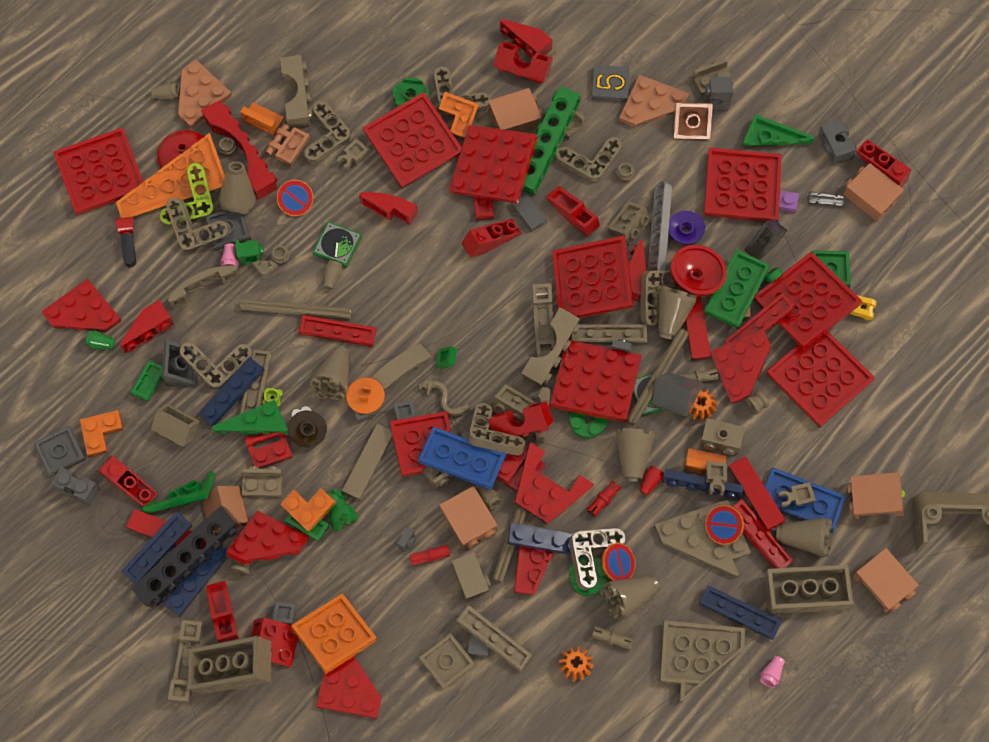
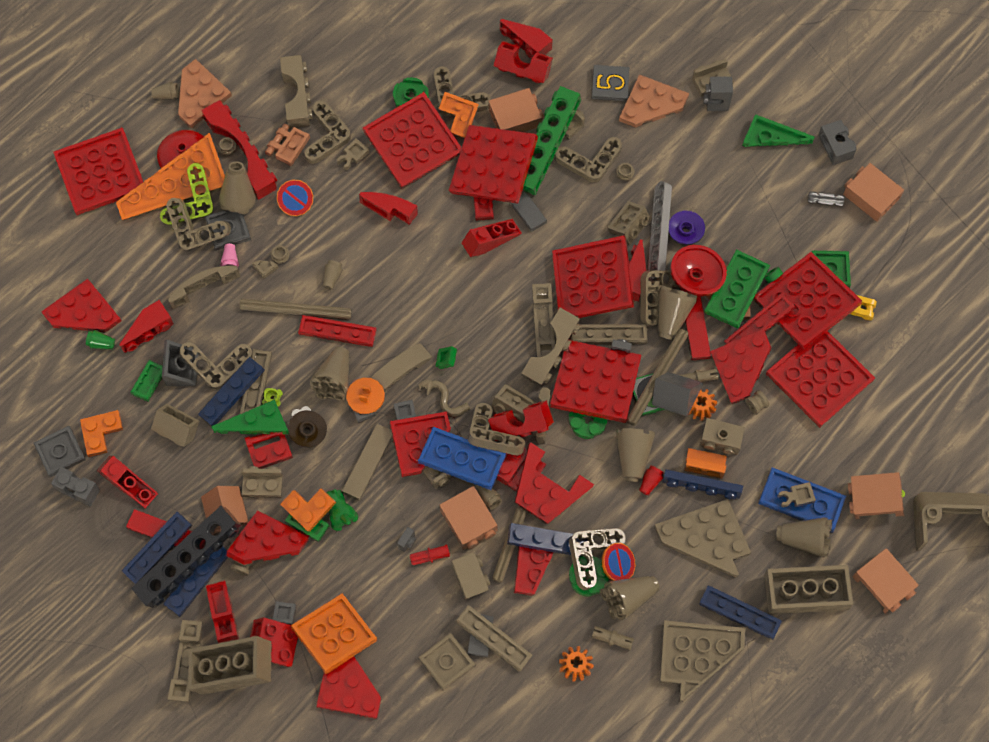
(126, 230): piece -> none
(183, 495): green wing -> none
(249, 251): green brick -> none
(262, 118): orange panel -> none
(337, 244): tile -> none
(573, 211): red slope -> none
(603, 499): red pin -> none
(692, 120): nougat slope -> none
(716, 475): dark tan plate -> none
(724, 524): piece -> none
(742, 185): red plate -> none
(757, 493): red tile -> none
(762, 539): red tile -> none
(765, 239): clear smoke slope -> none
(771, 674): bright pink cone -> none
(788, 201): medium lavender plate -> none
(884, 162): red slope -> none

